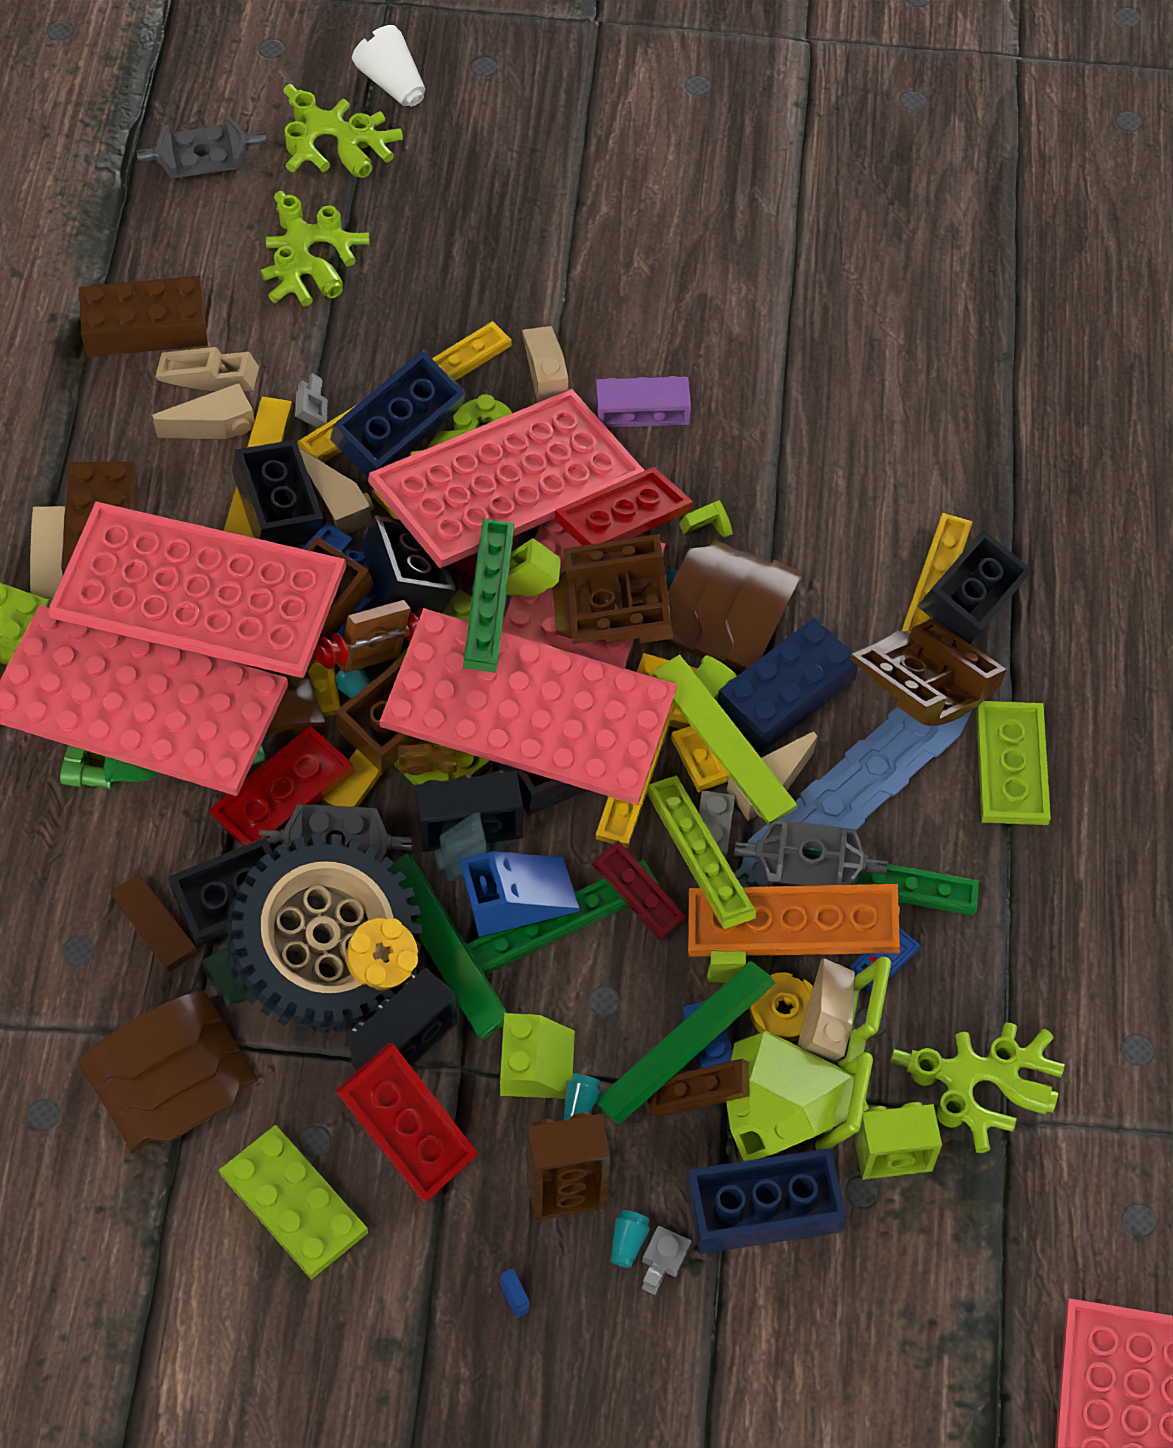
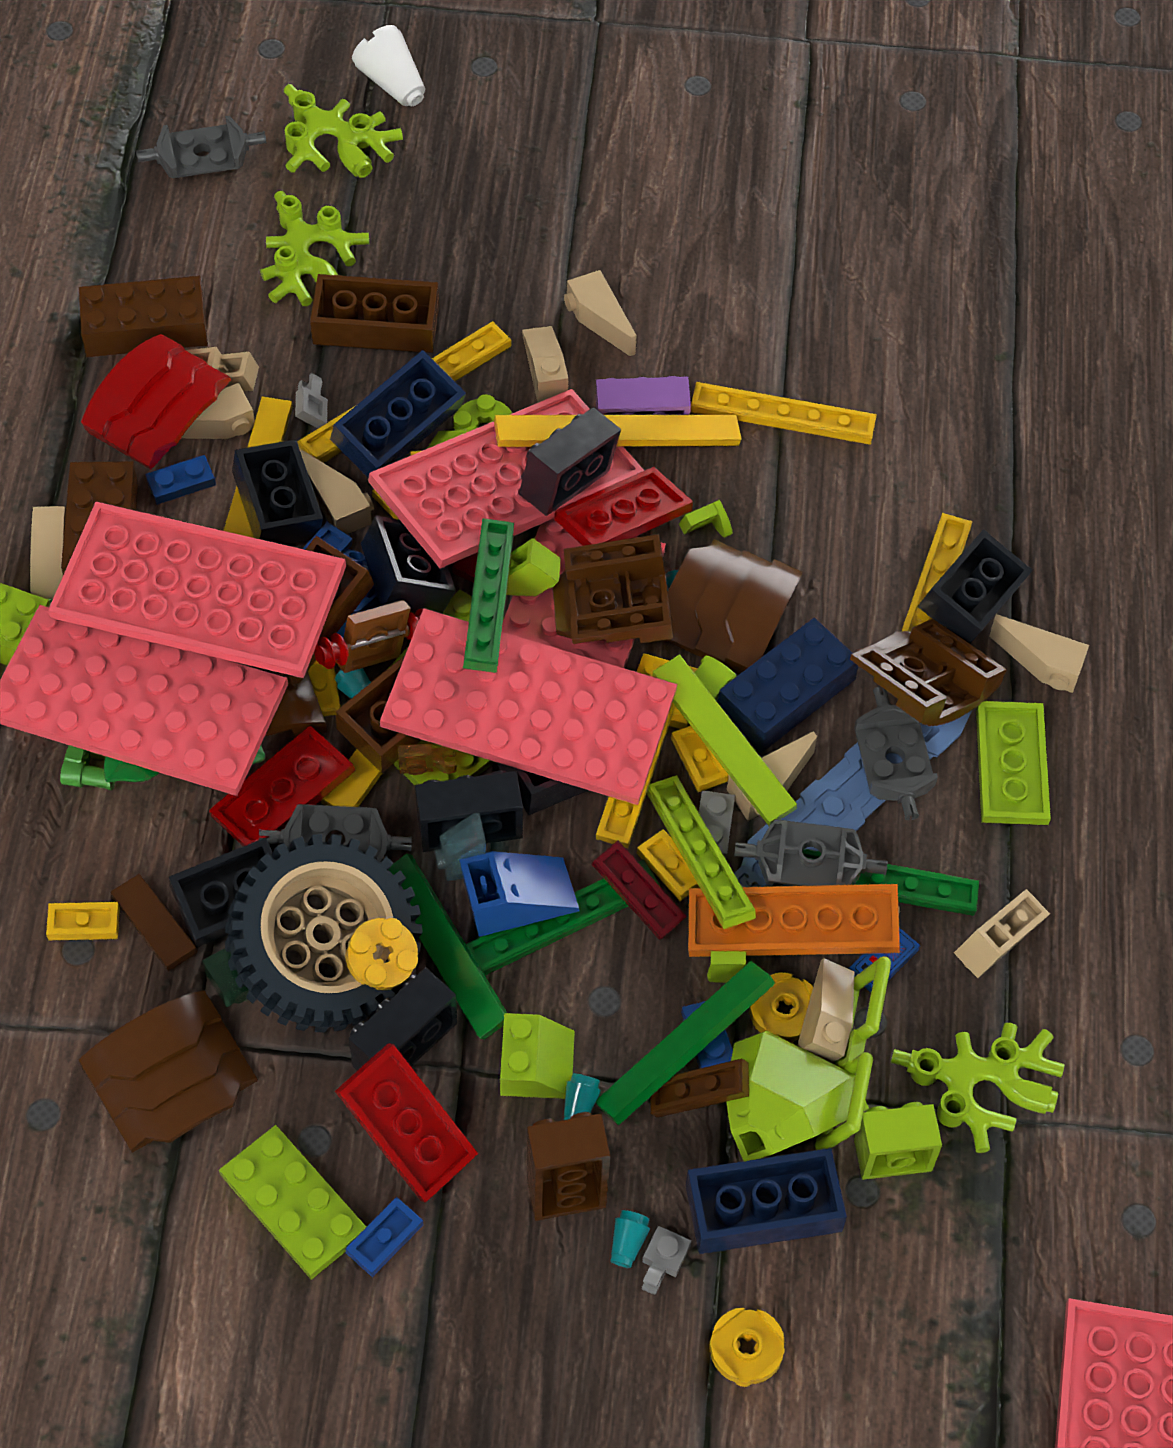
(83, 921): none -> yellow plate
(152, 399): none -> red slope
(180, 479): none -> blue plate
(375, 313): none -> reddish brown brick
(384, 1237): none -> blue plate
(514, 1293): blue tile -> none
(569, 461): none -> black brick
(599, 310): none -> tan slope
(635, 429): none -> yellow tile
(668, 864): none -> yellow plate
(747, 1368): none -> yellow plate
(784, 413): none -> yellow tile
(894, 731): none -> dark grey plate
(1001, 933): none -> tan slope
(1044, 654): none -> tan slope

